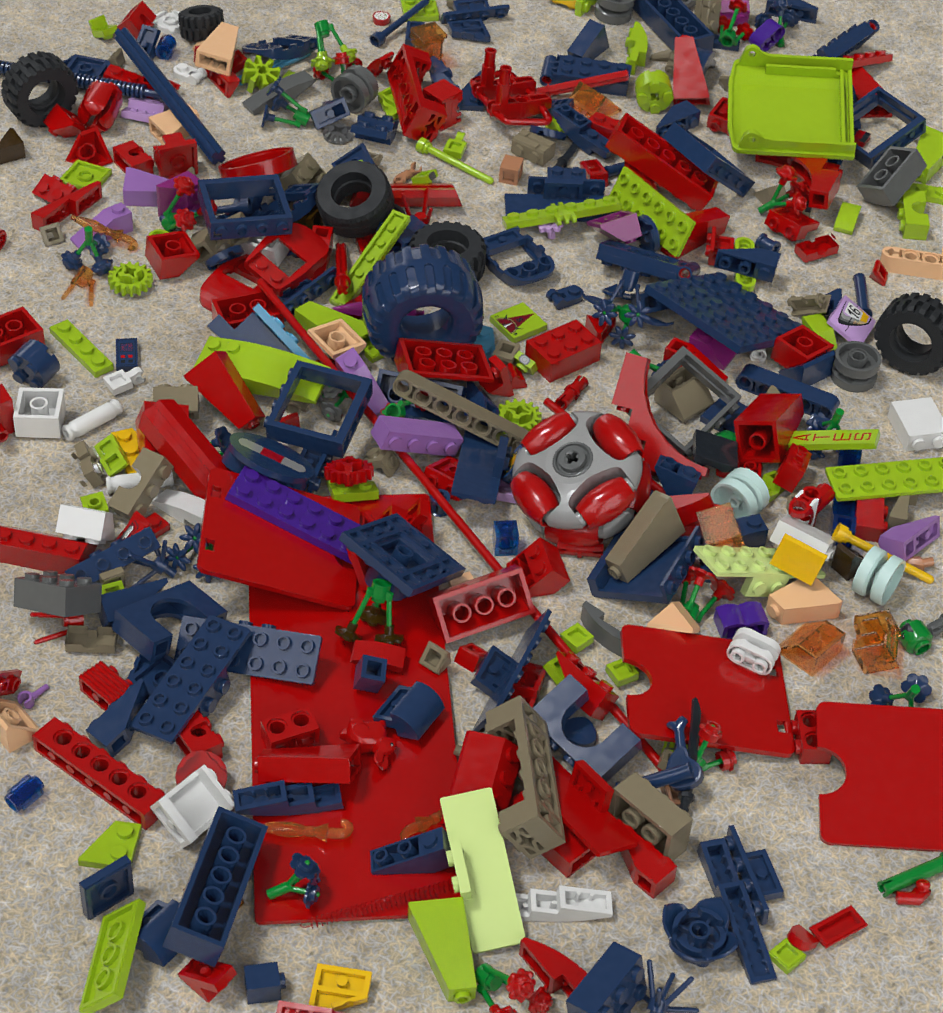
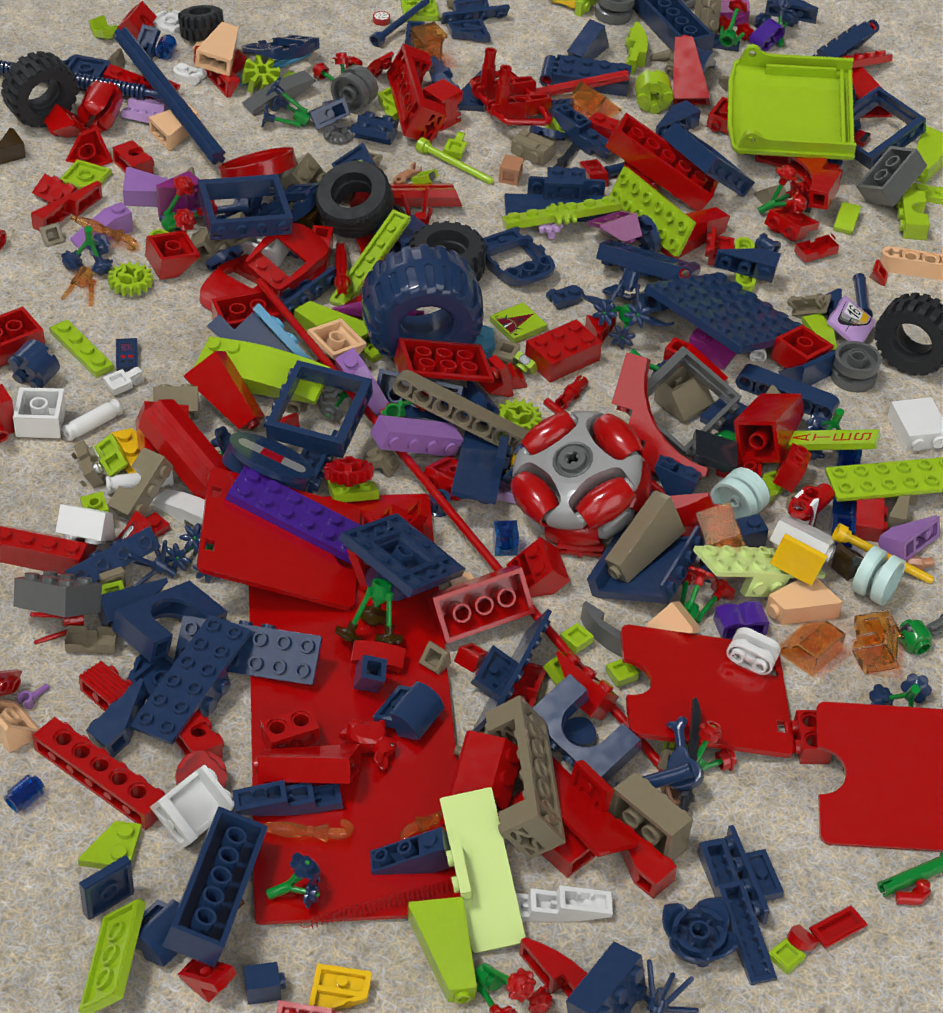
(175, 155): red panel -> none
(322, 60): plant -> none

